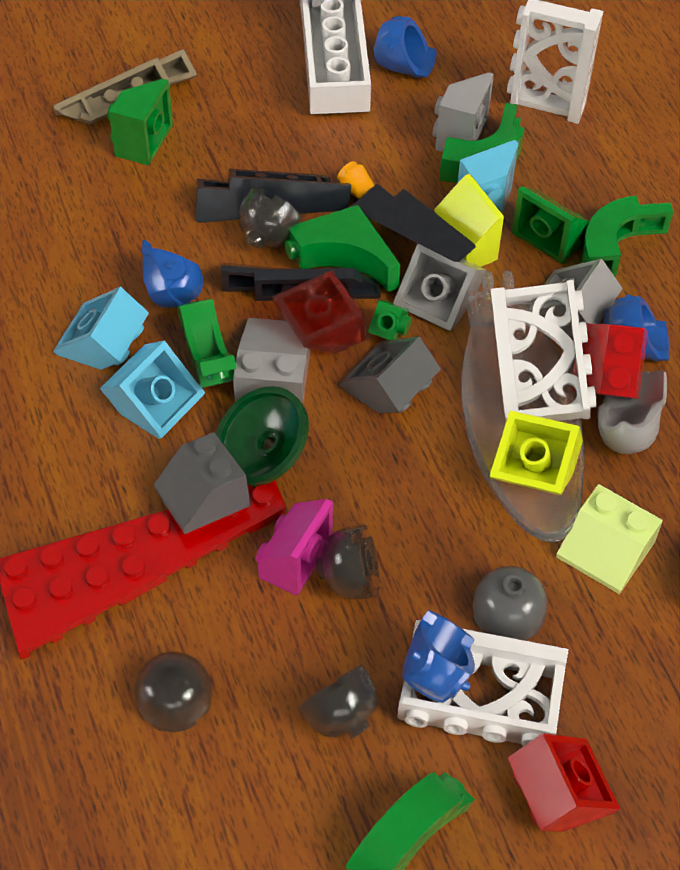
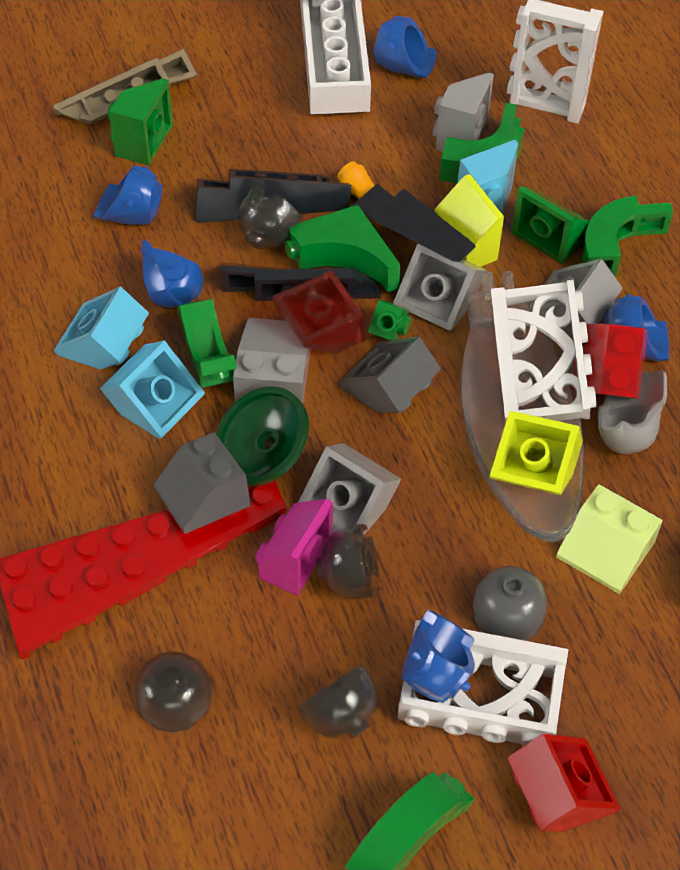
(133, 199): none -> blue helmet
(353, 483): none -> light grey slope

